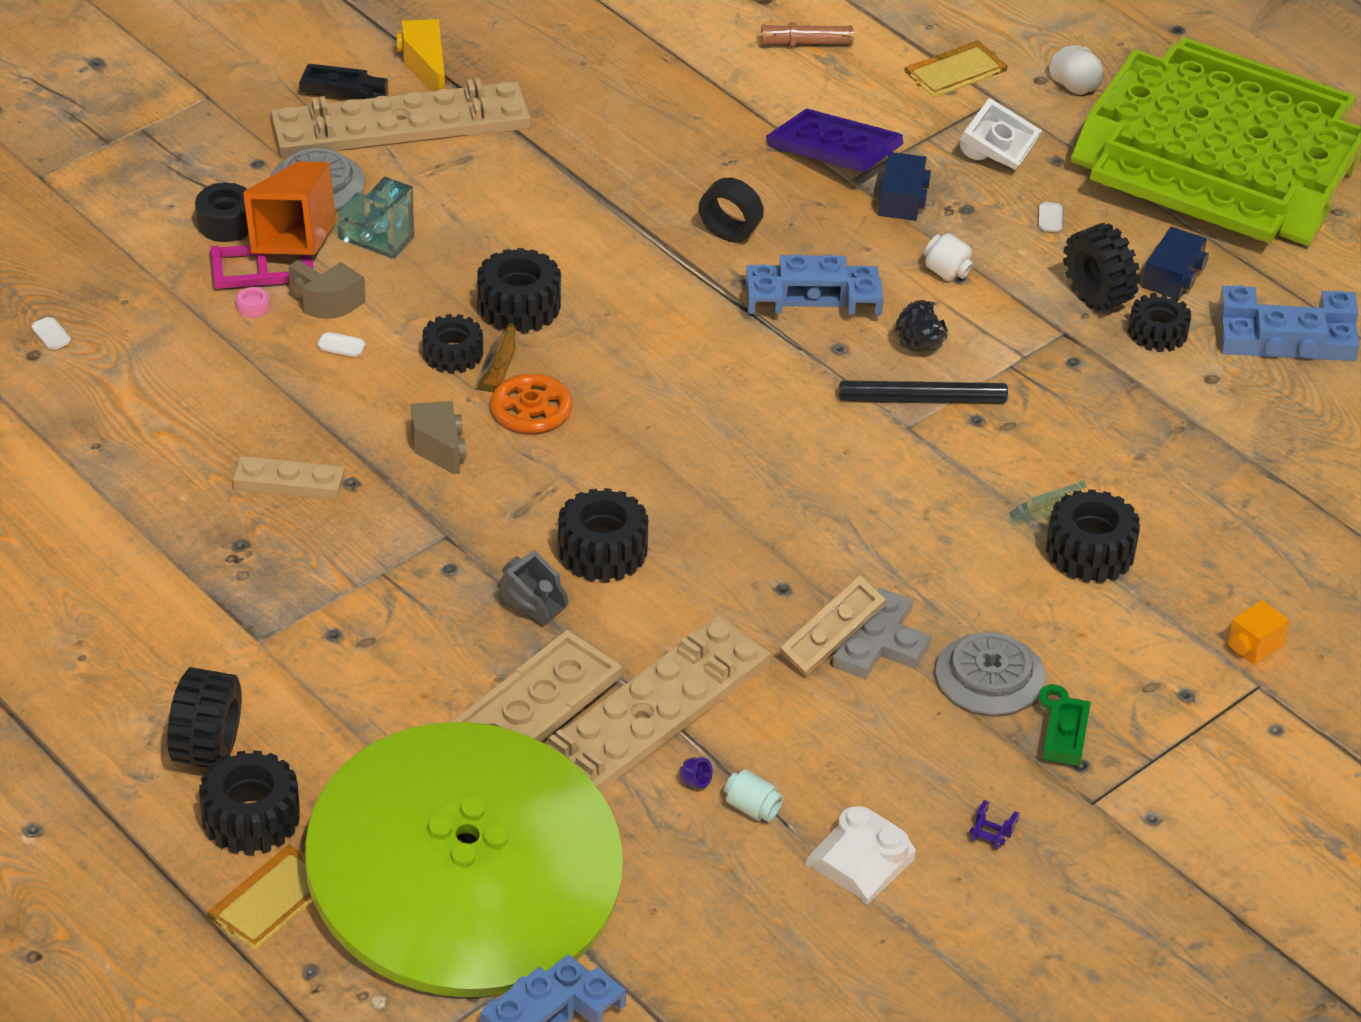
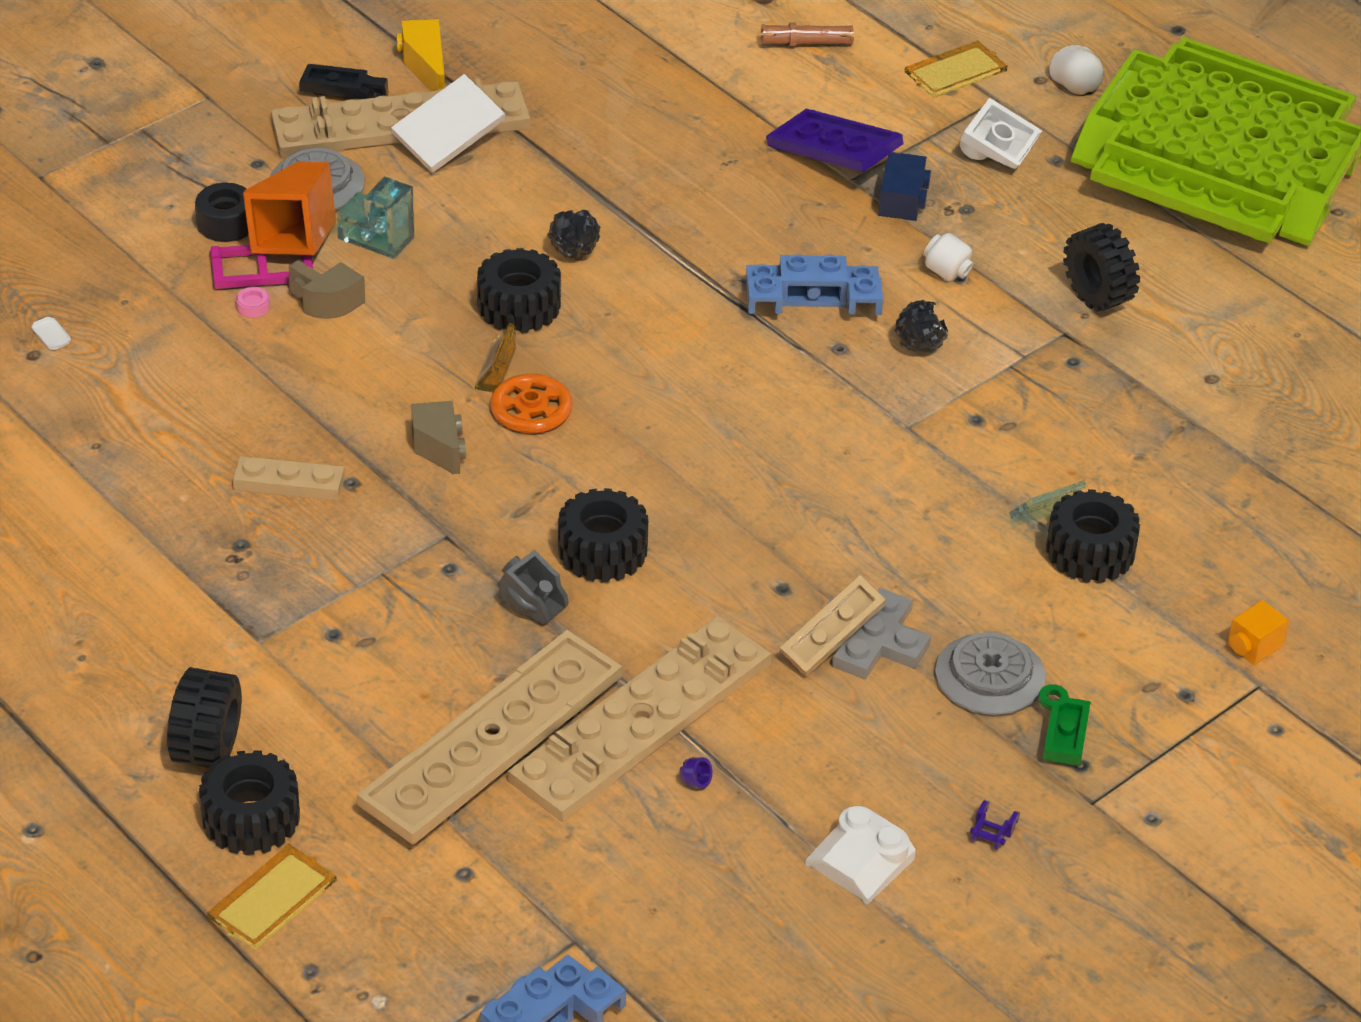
(341, 344): white piece -> none
(448, 123): none -> white tile
(452, 911): lime dish -> none
(456, 356): black tyre -> none
(574, 233): none -> black piece
(718, 221): black tyre -> none
(753, 795): light aqua brick -> none
(923, 391): black axle -> none
(1051, 217): white piece -> none
(1145, 318): black tyre -> none
(1175, 263): dark blue brick -> none
(1289, 330): medium blue bracket -> none

